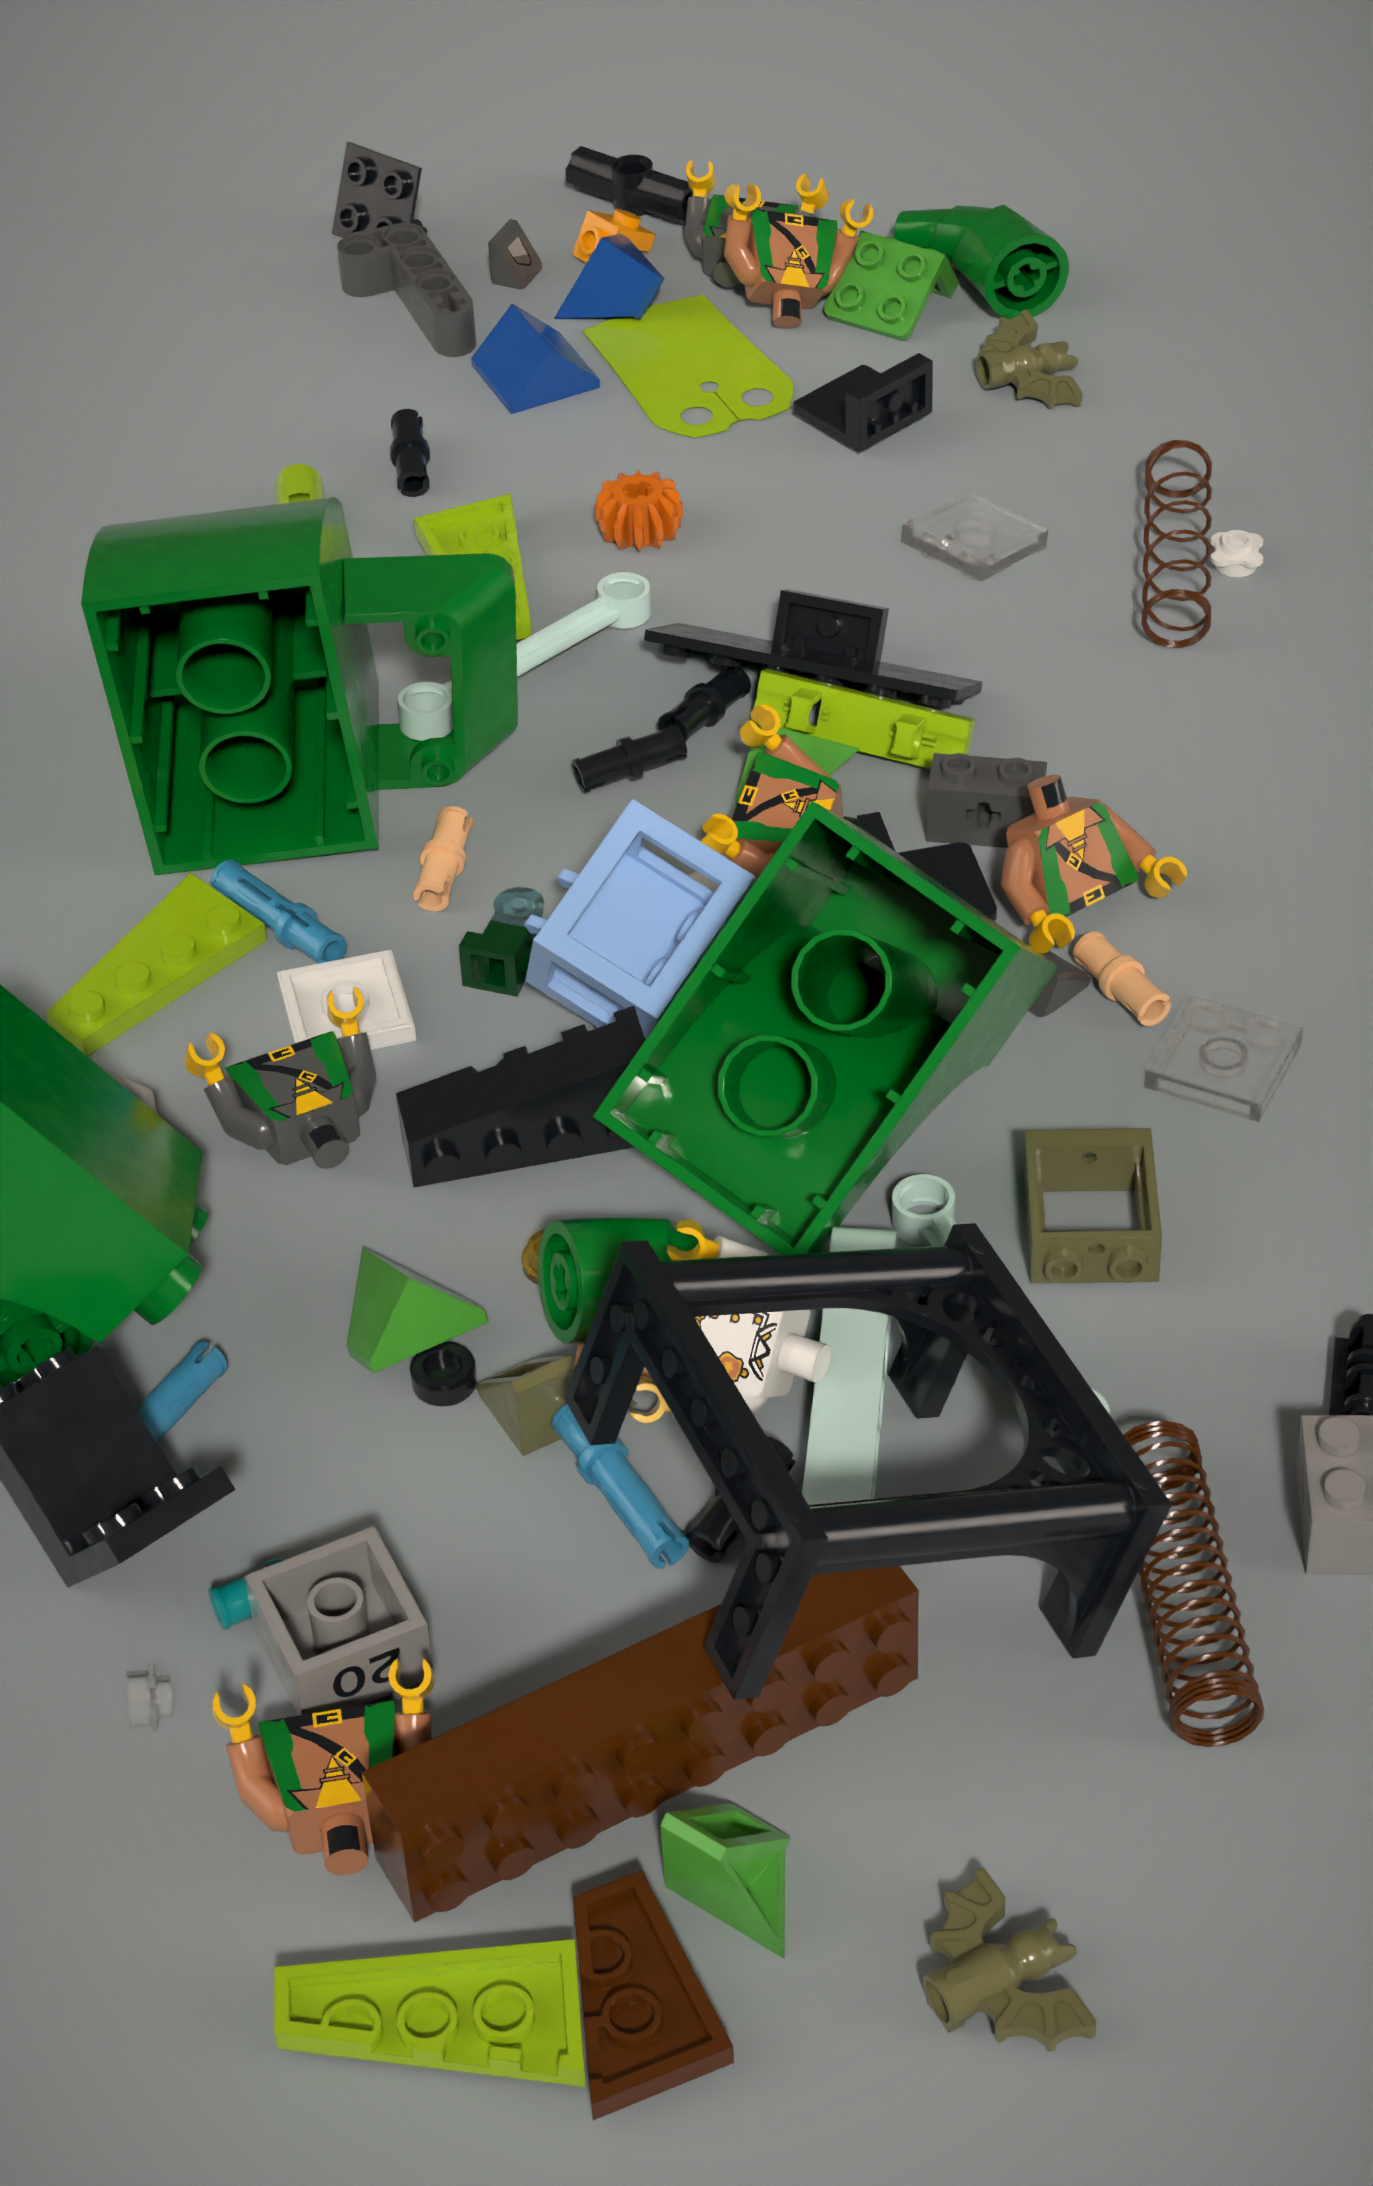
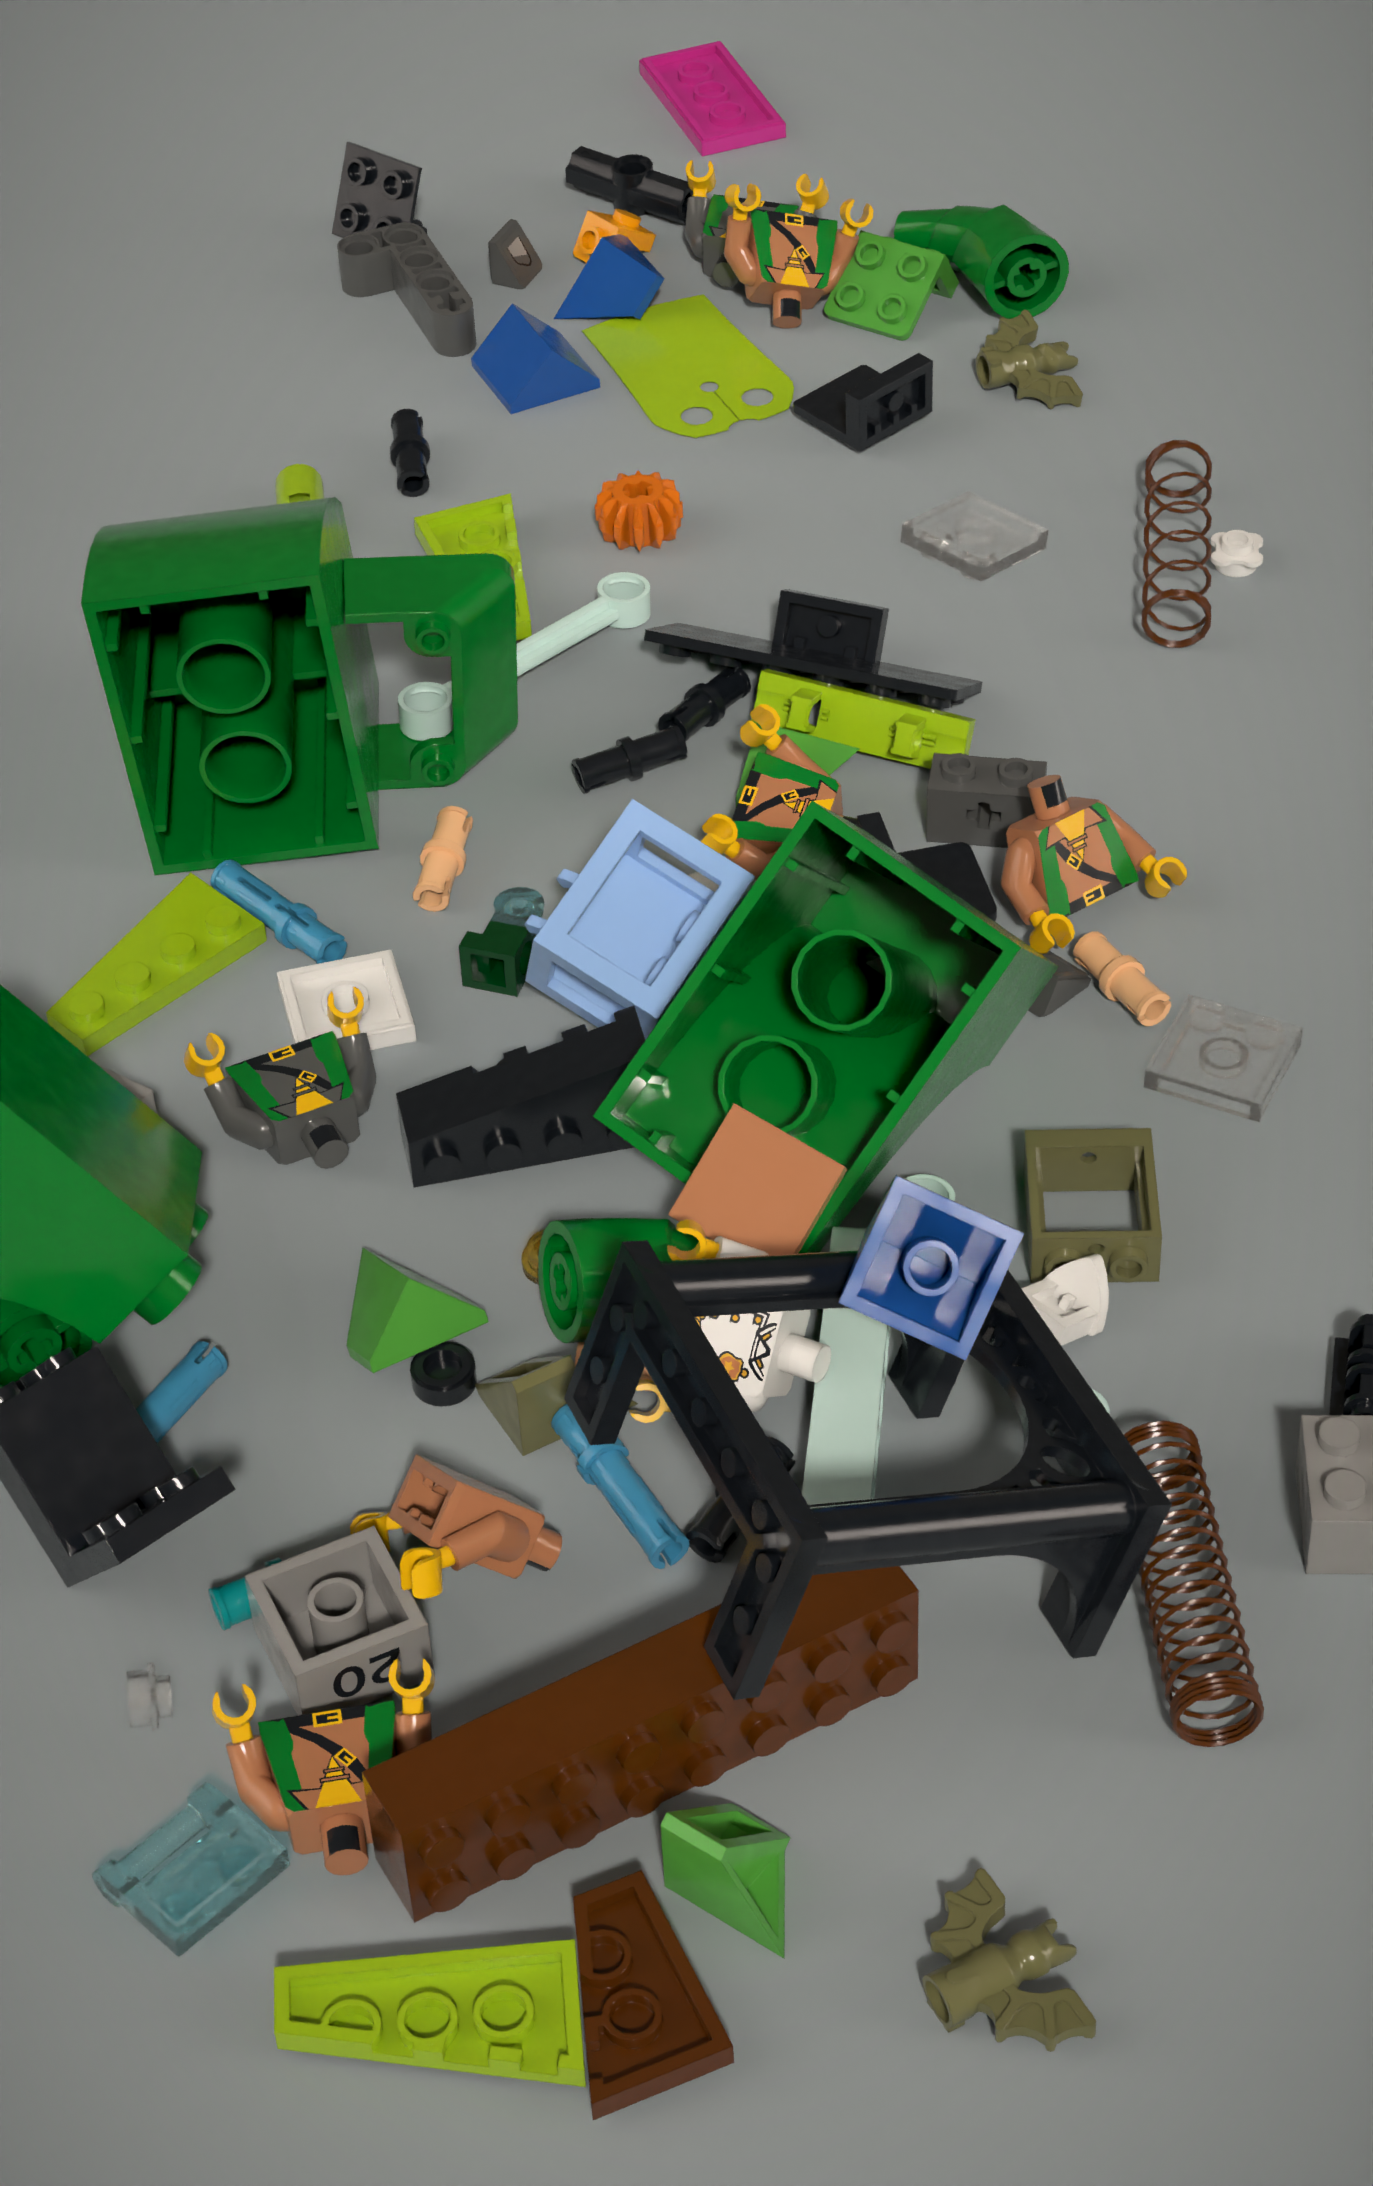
(204, 1880): none -> clear light blue plate
(465, 1524): none -> nougat torso
(712, 98): none -> dark pink tile
(758, 1186): none -> nougat tile
(930, 1267): none -> slope
(1073, 1298): none -> white tile

